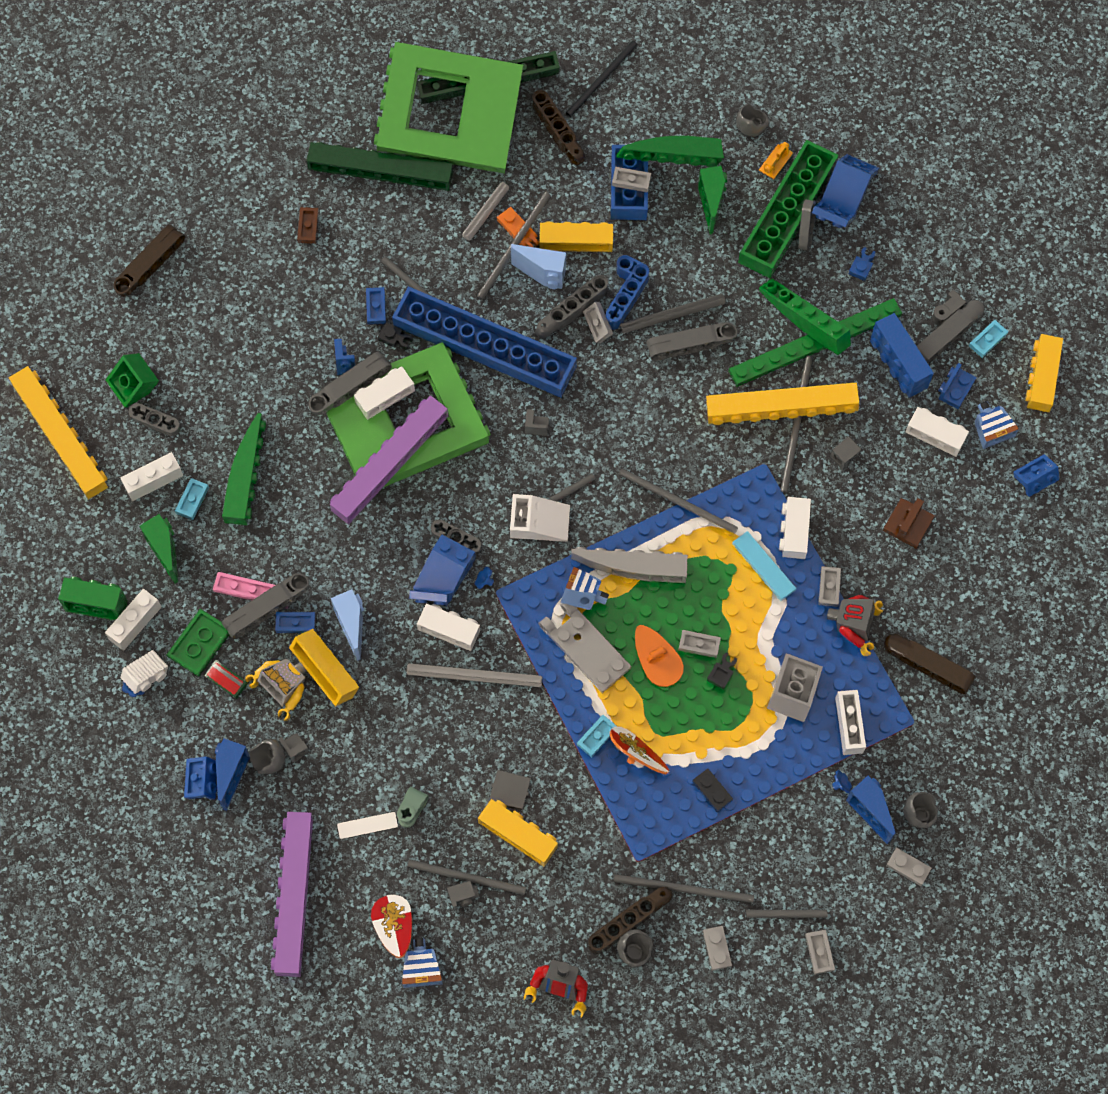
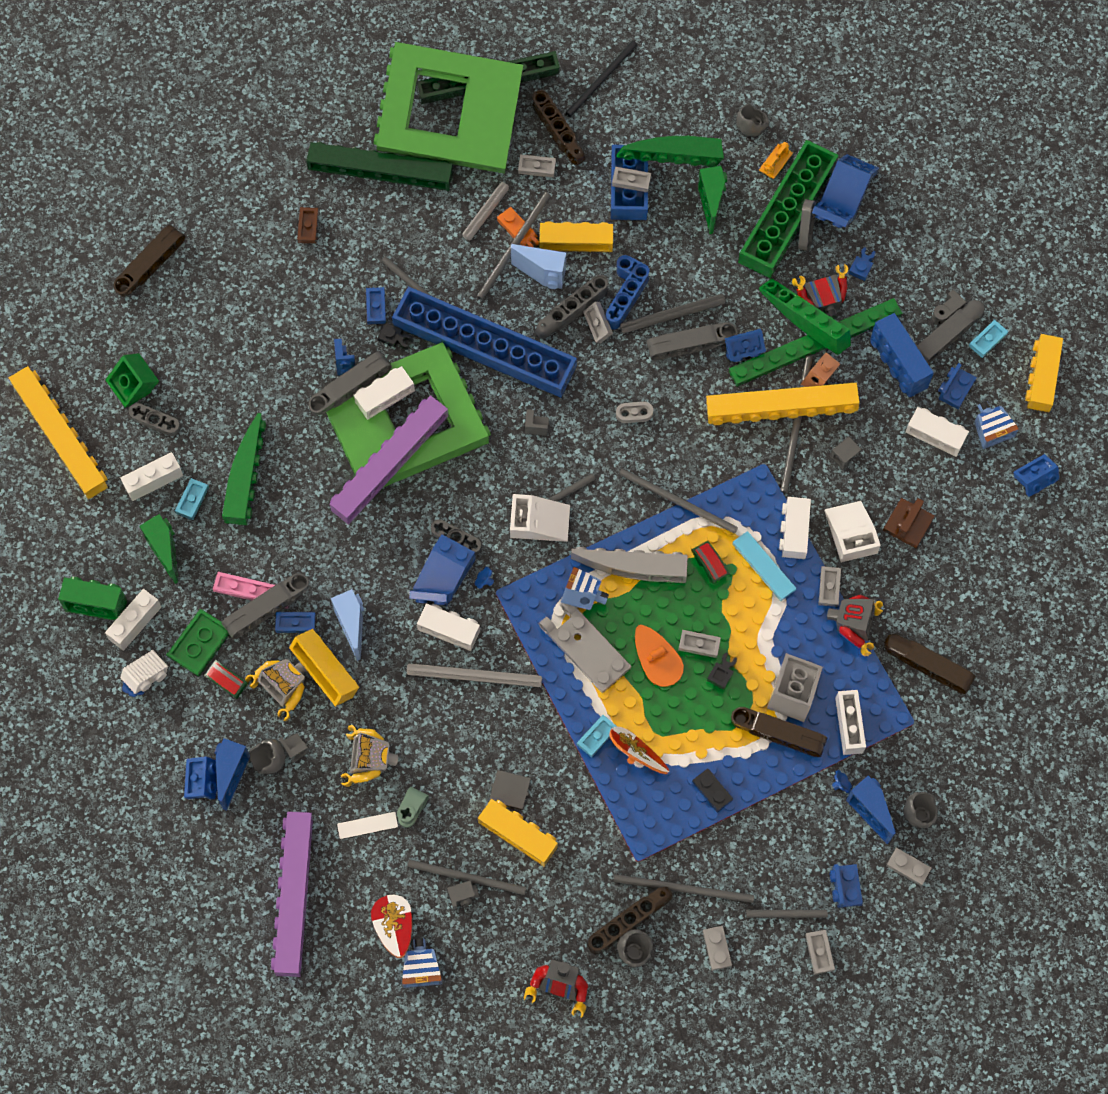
(369, 756): none -> torso
(537, 166): none -> light grey plate
(634, 412): none -> light grey plate
(710, 561): none -> slope
(745, 345): none -> blue bracket
(779, 731): none -> dark brown piece
(822, 371): none -> nougat torso
(824, 293): none -> torso
(847, 885): none -> blue bracket
(852, 531): none -> white slope

